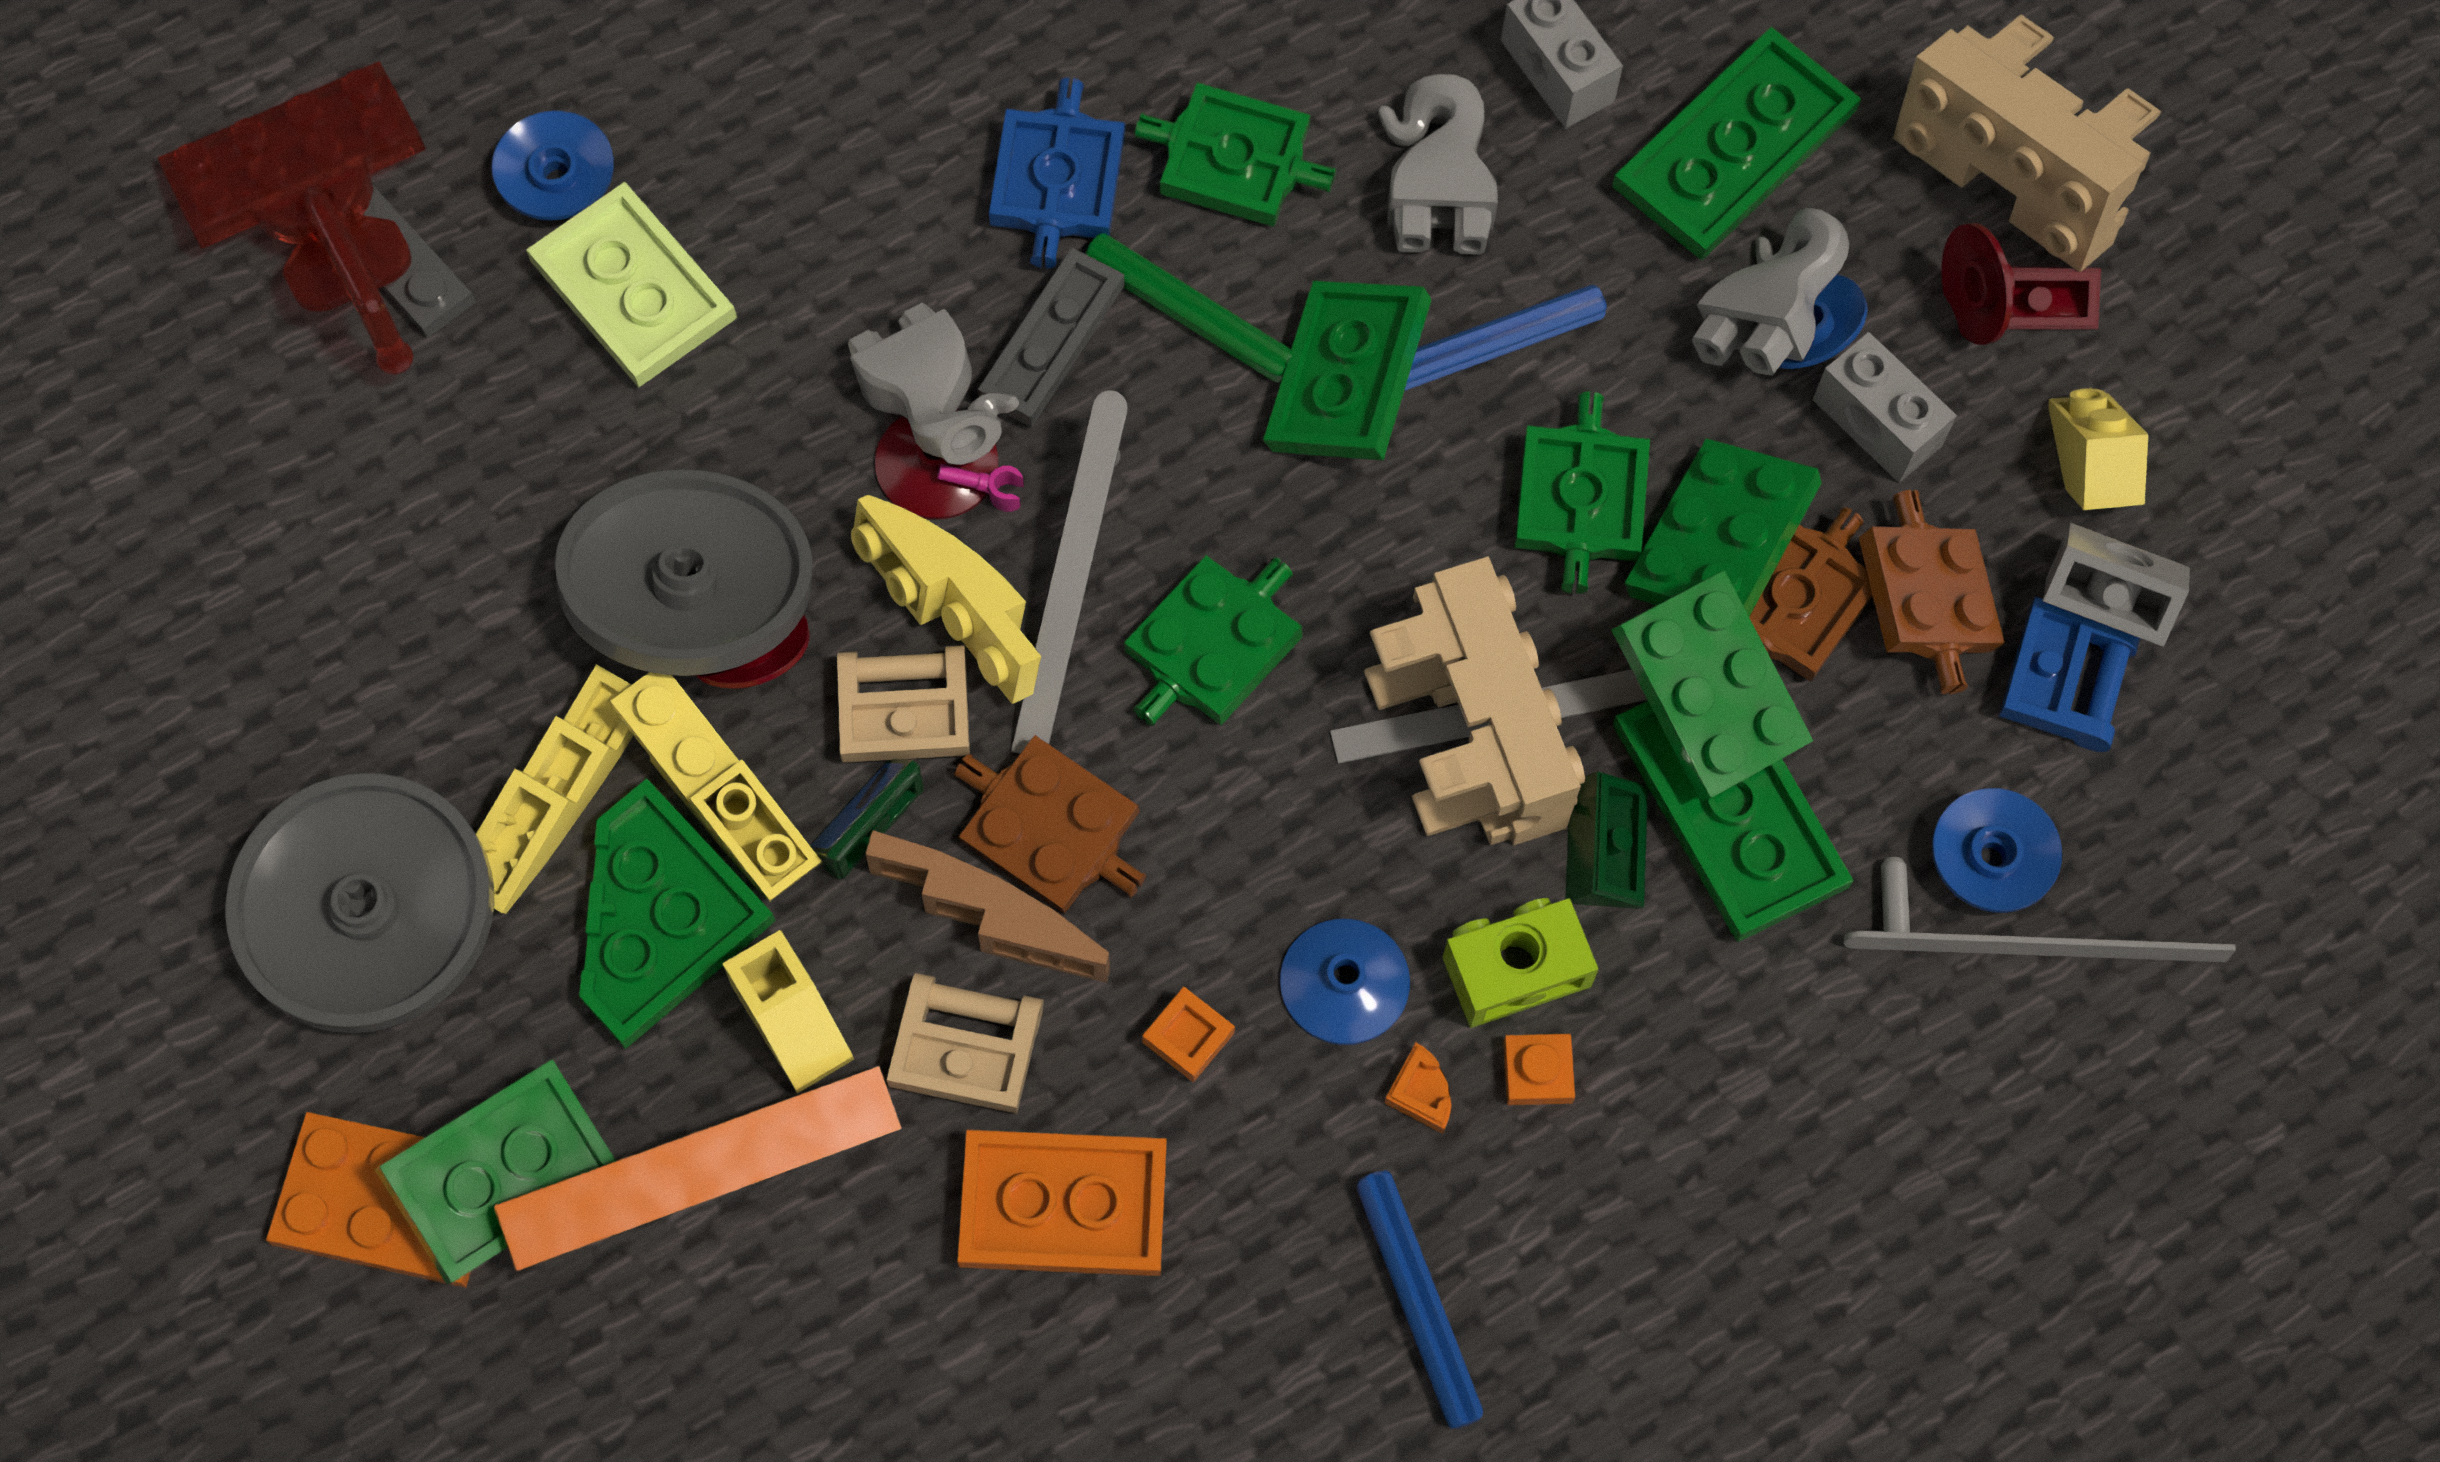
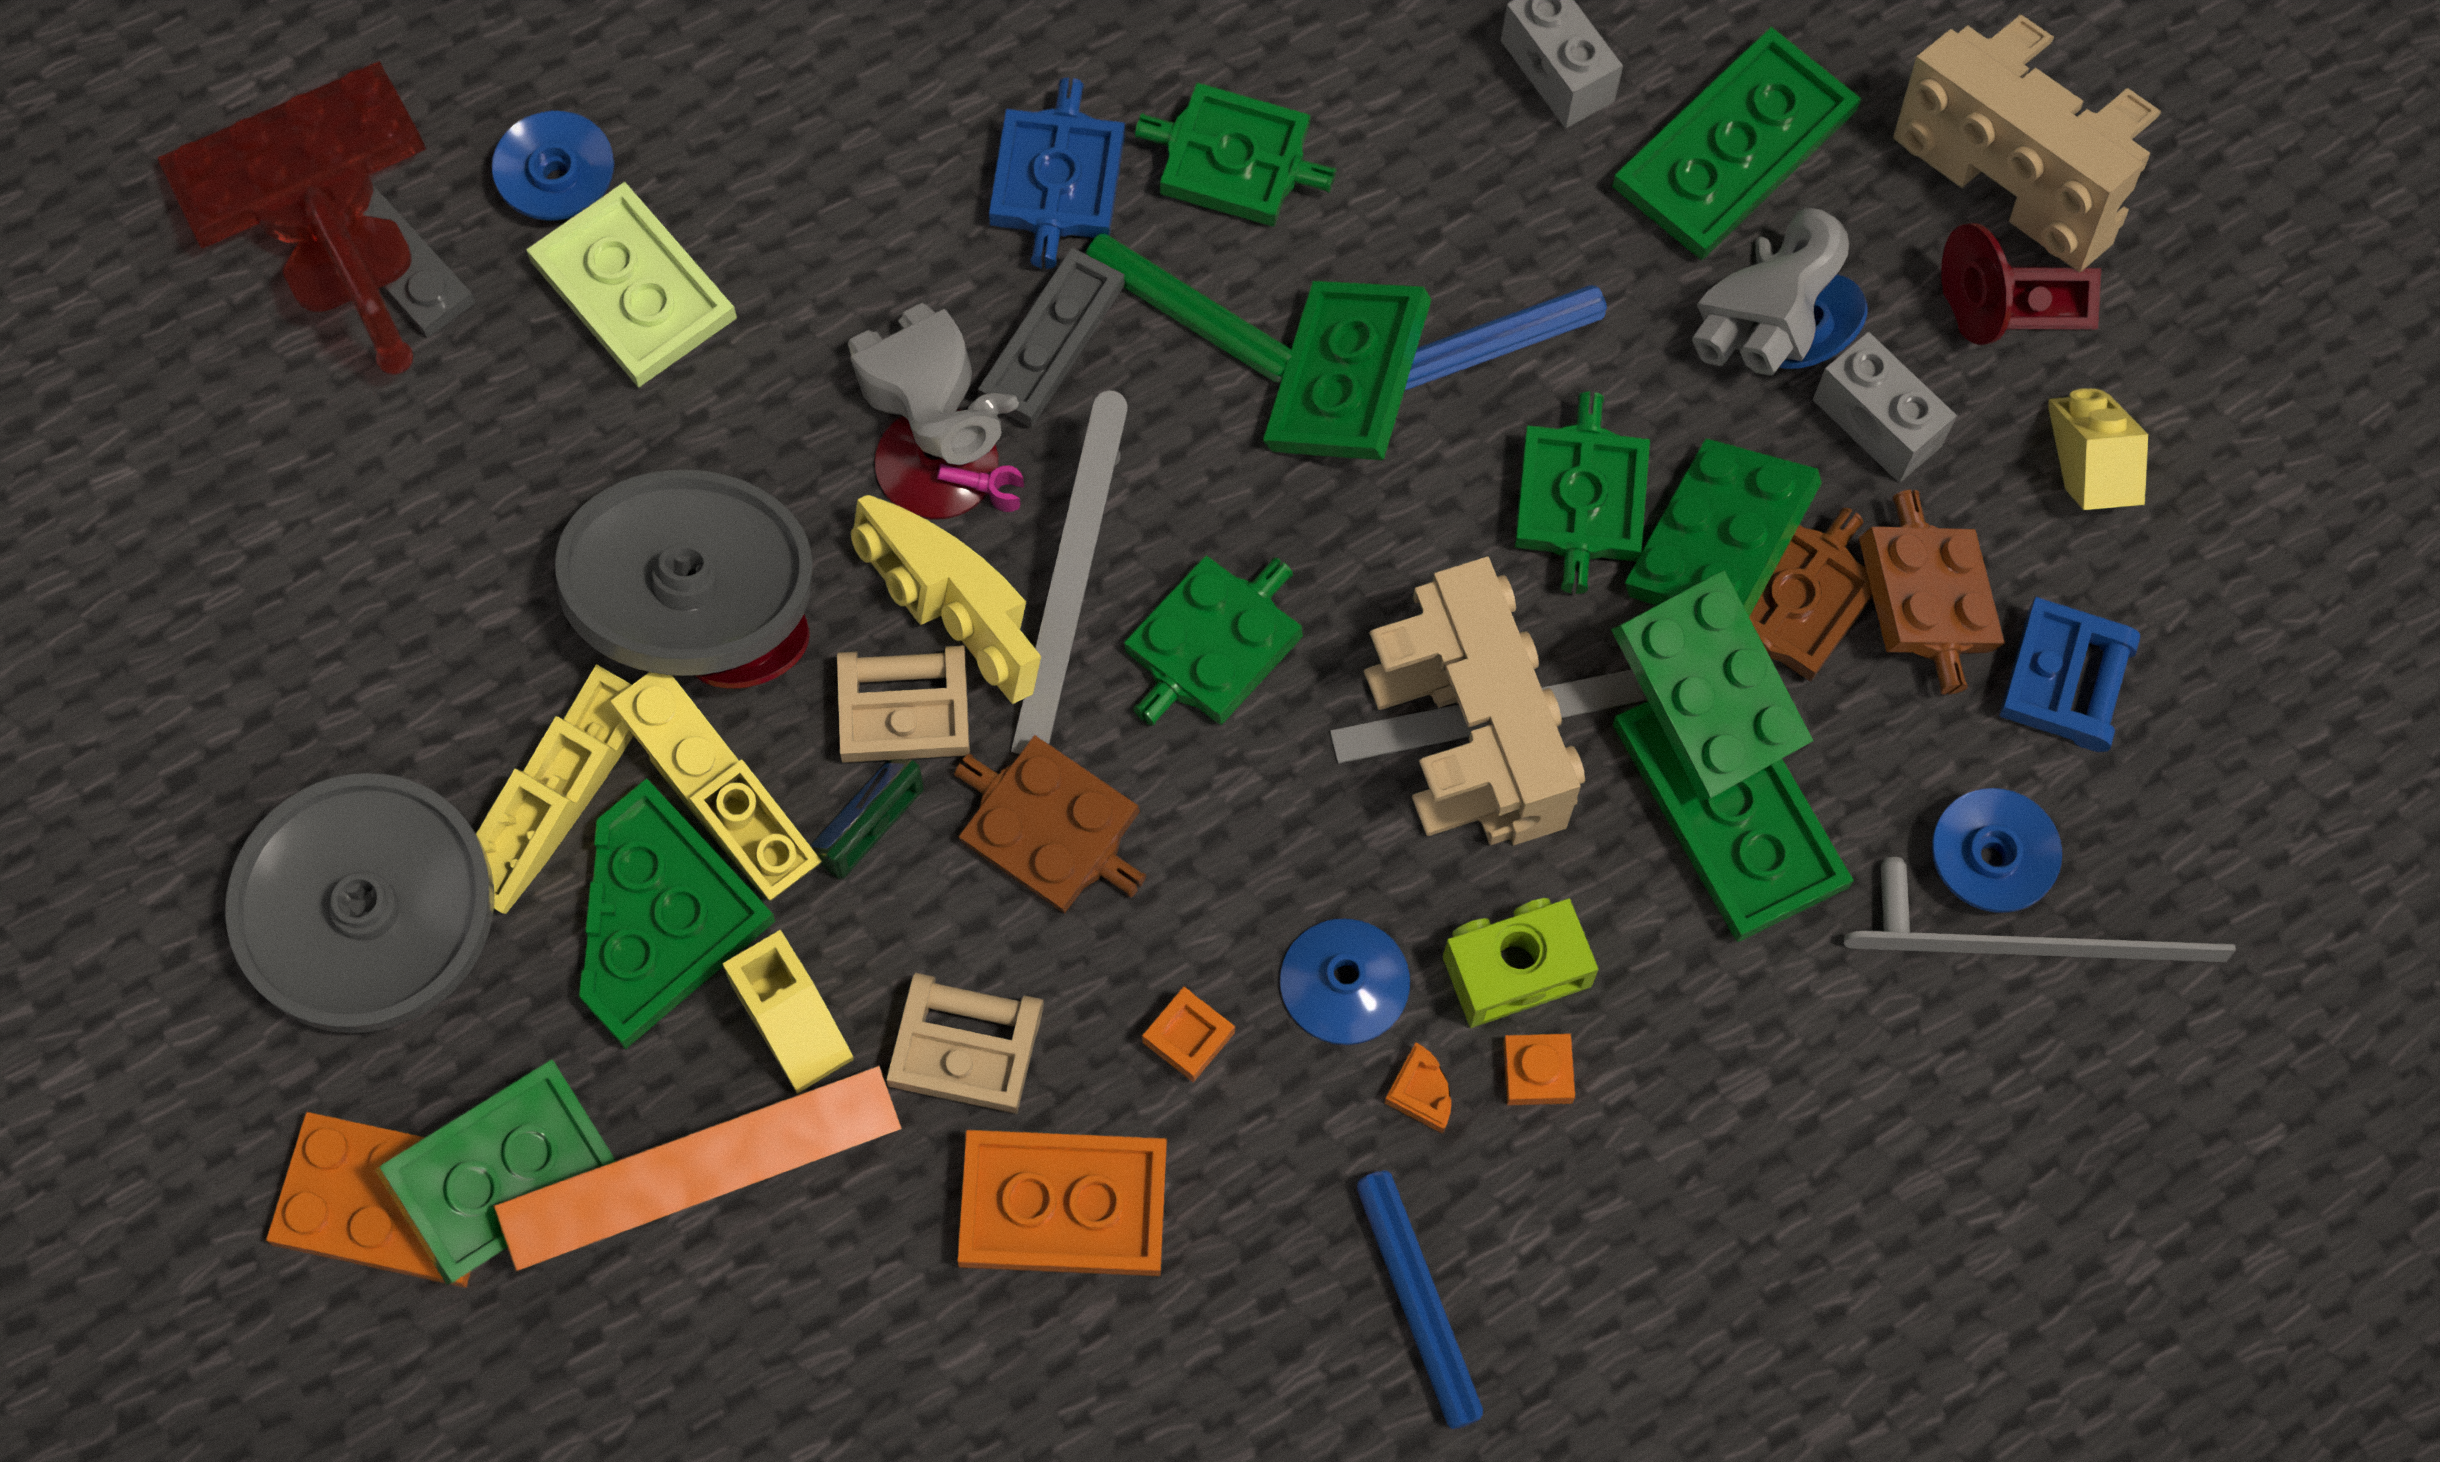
(1008, 918): medium nougat slope -> none
(1441, 176): light grey hips -> none
(1607, 843): dark green slope -> none
(2117, 584): light grey brick -> none

